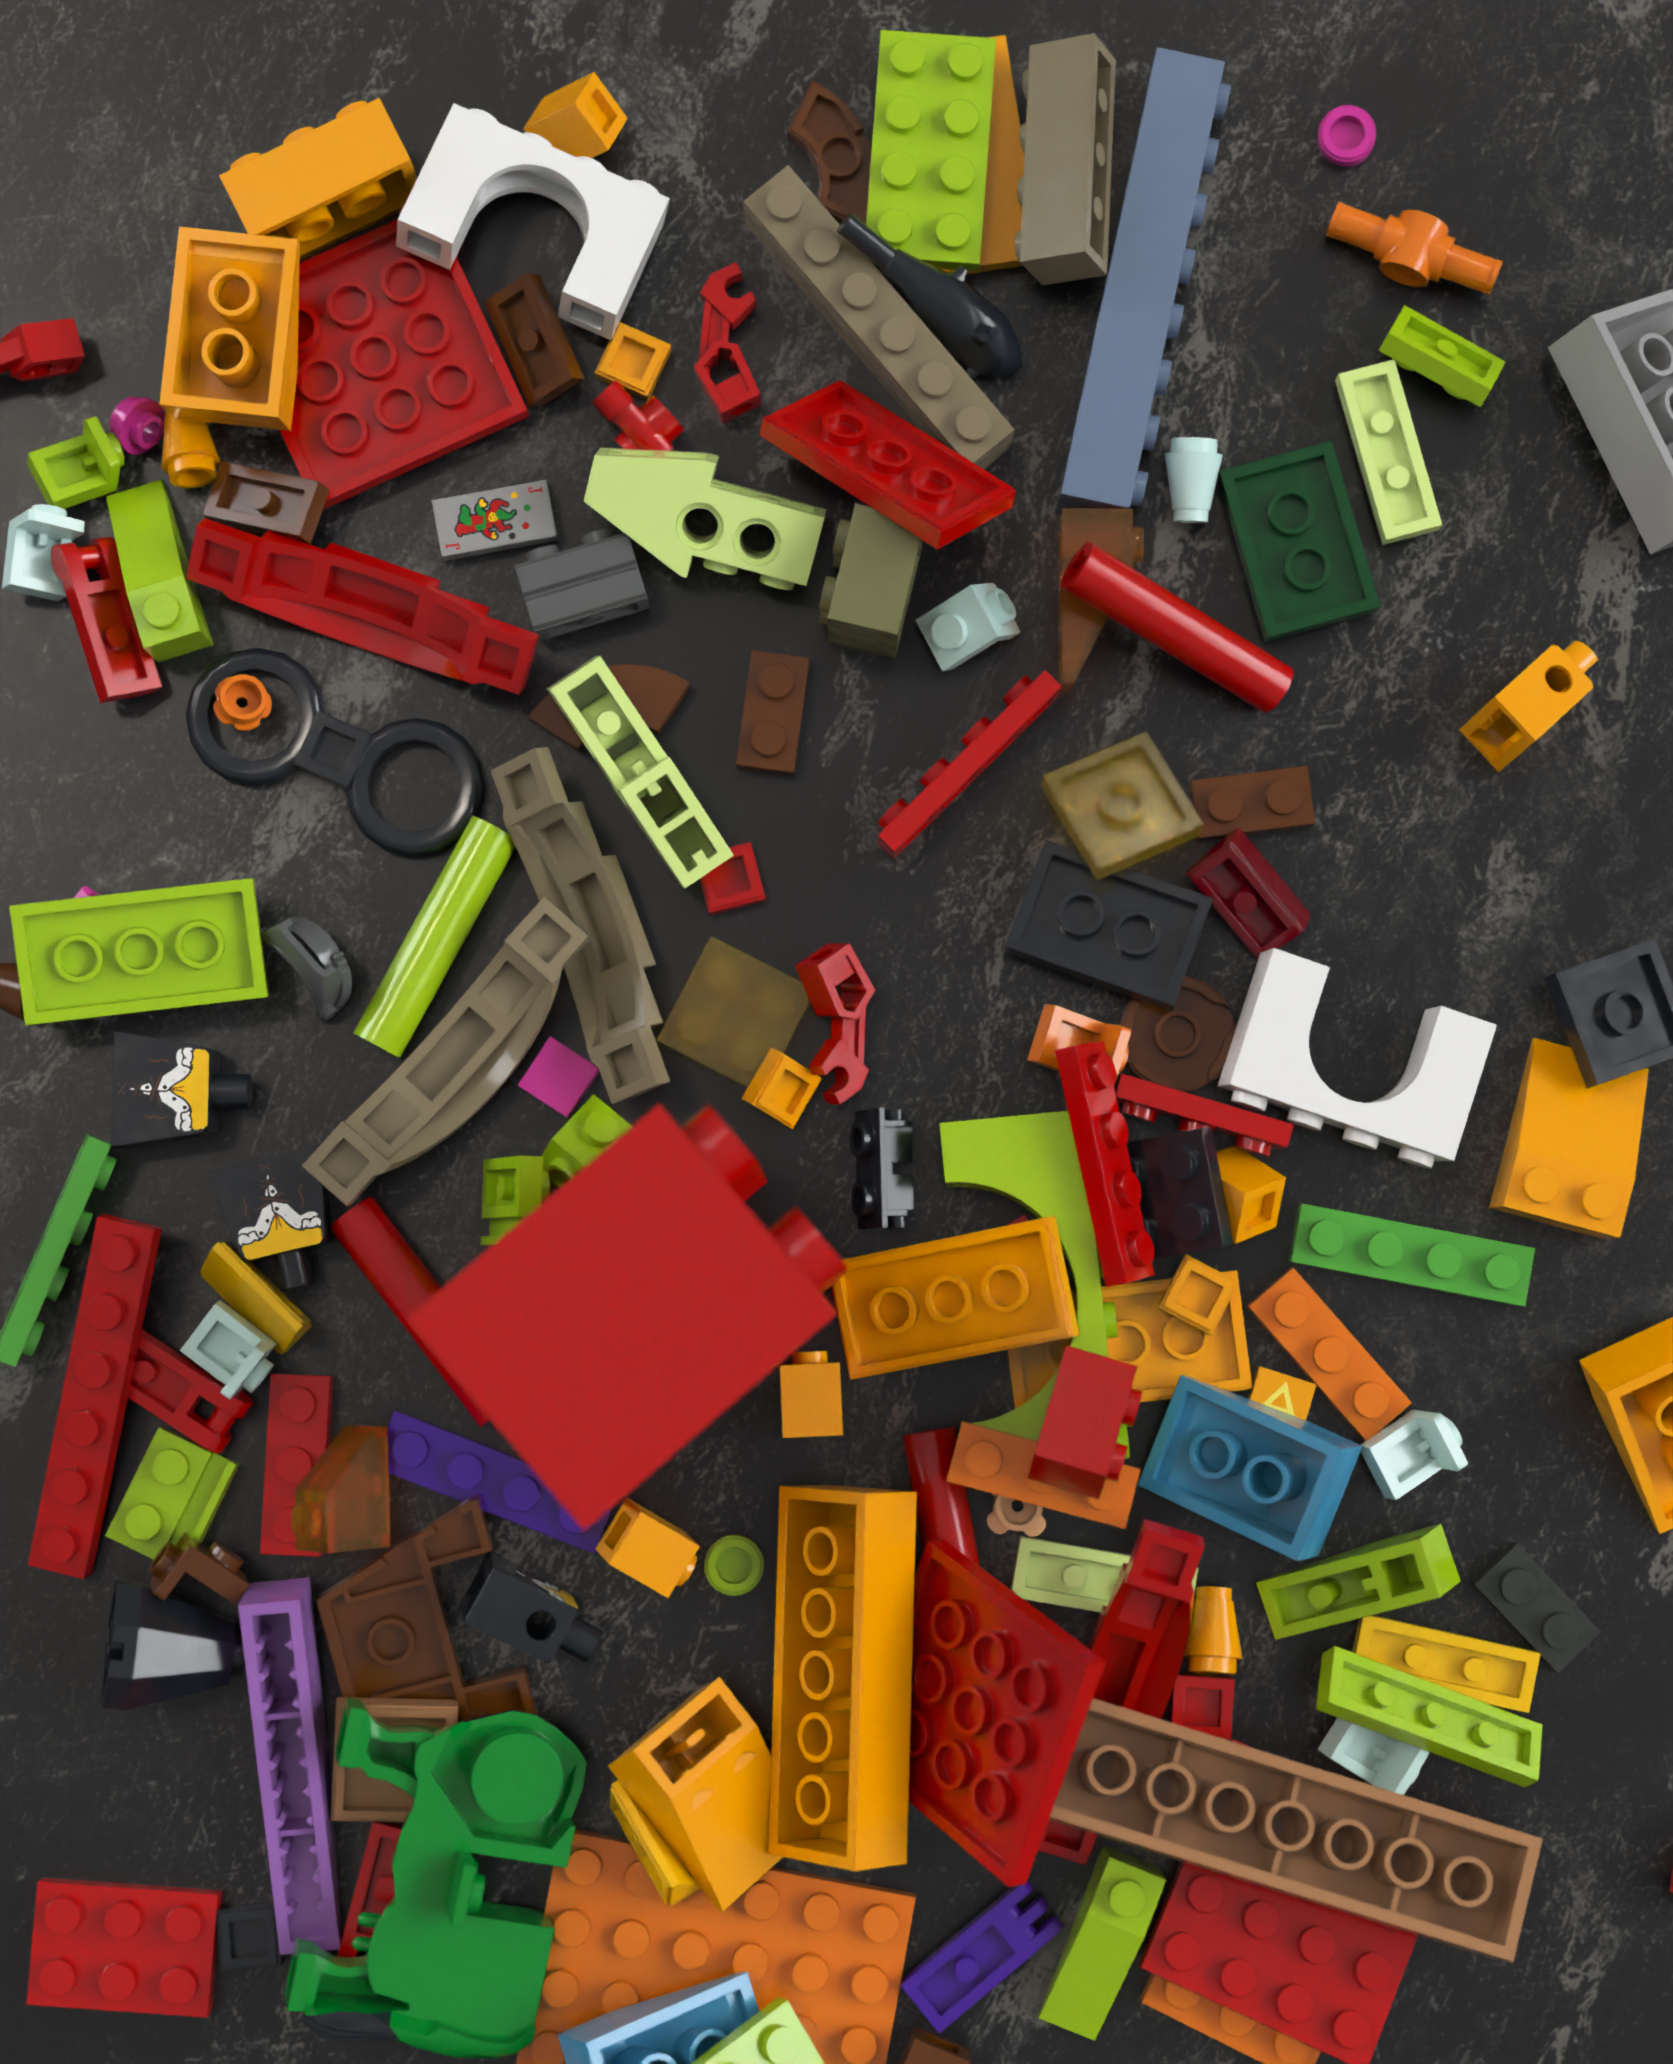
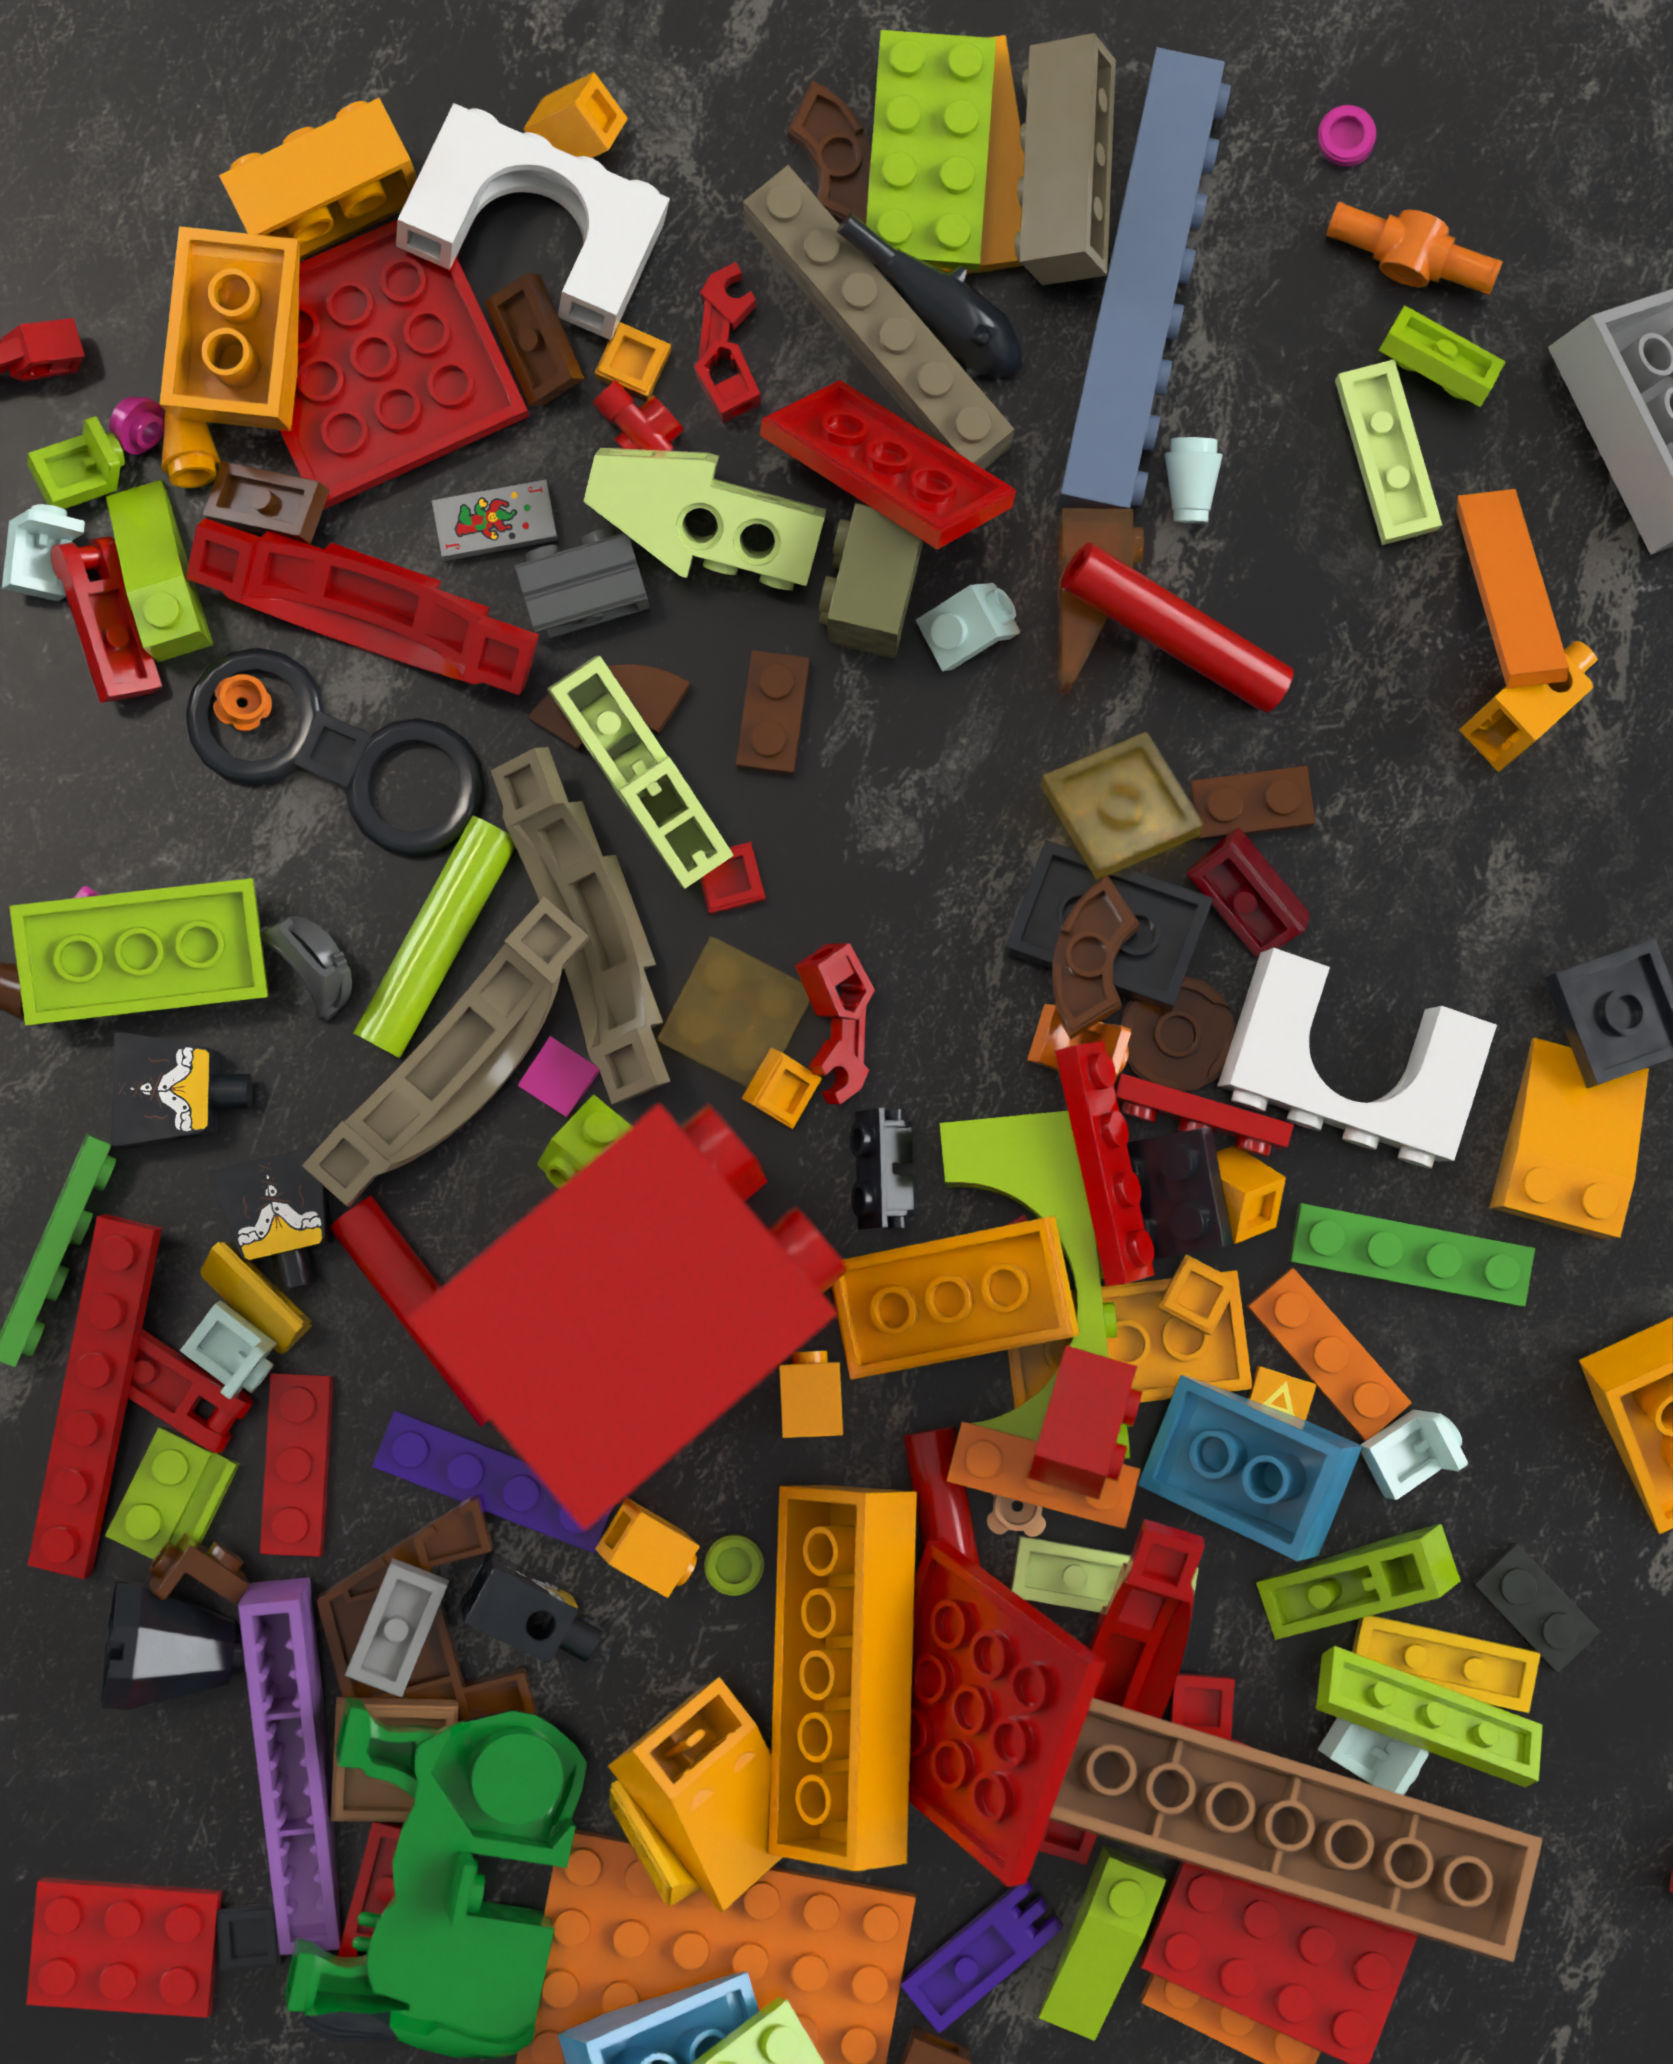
(346, 1494): clear orange slope -> none
(397, 1627): none -> light grey plate
(511, 1192): lime plate -> none
(983, 745): red plate -> none
(1086, 957): none -> reddish brown tile
(1213, 1633): light orange cone -> none
(1298, 541): dark green plate -> none
(1512, 589): none -> orange tile

